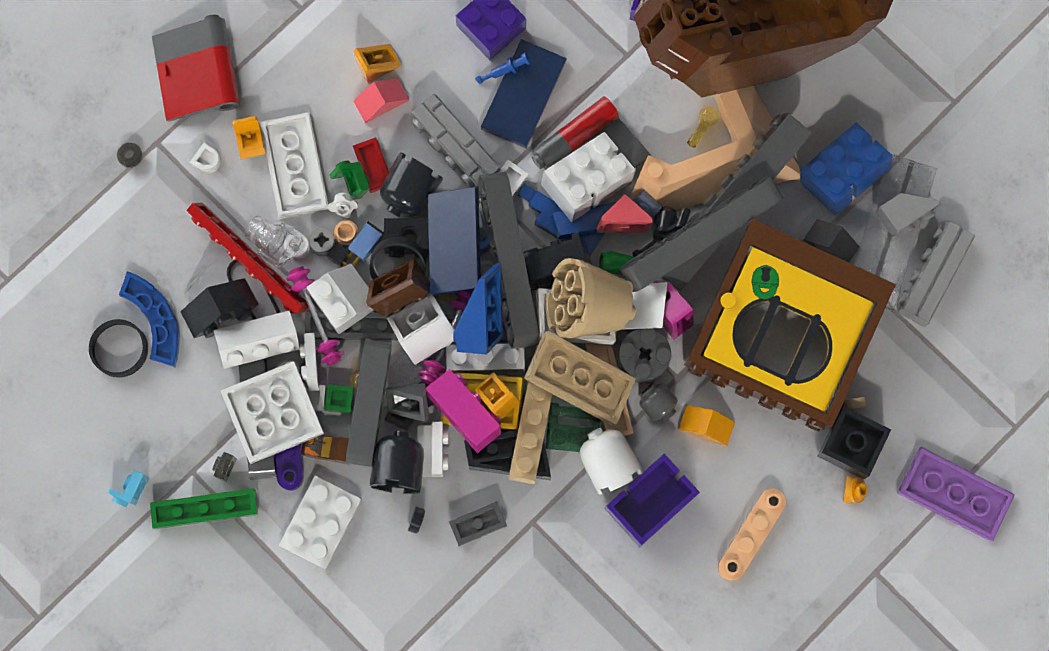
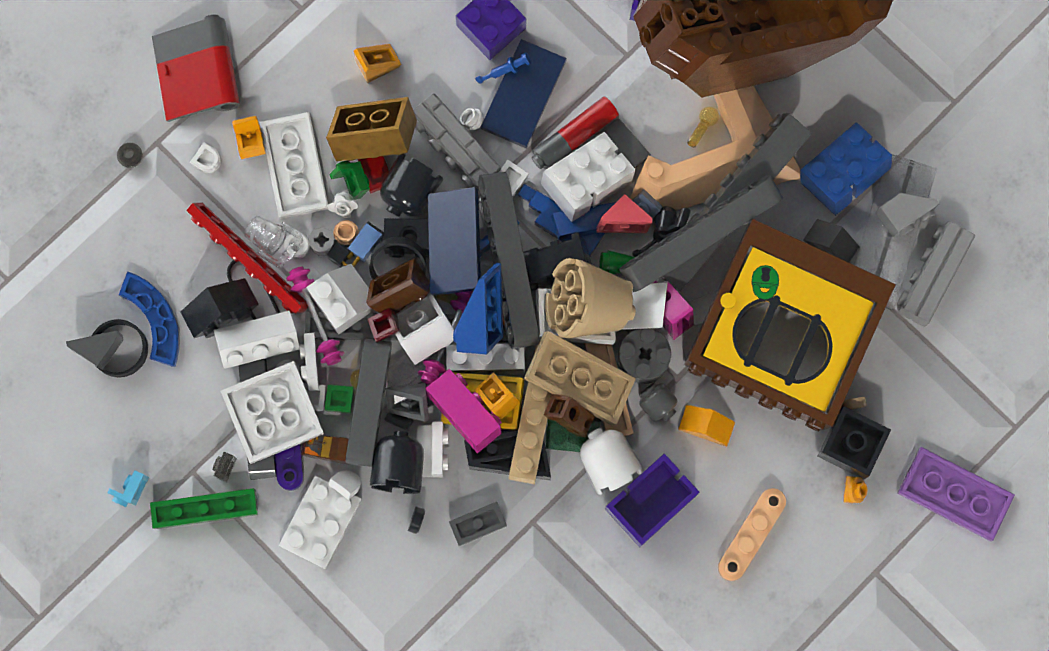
(97, 348): none -> dark grey slope
(346, 483): none -> white tile
(372, 129): none -> pearl gold brick
(380, 98): coral slope -> none
(384, 324): none -> dark red slope
(471, 119): none -> white plate
(569, 414): none -> reddish brown leg

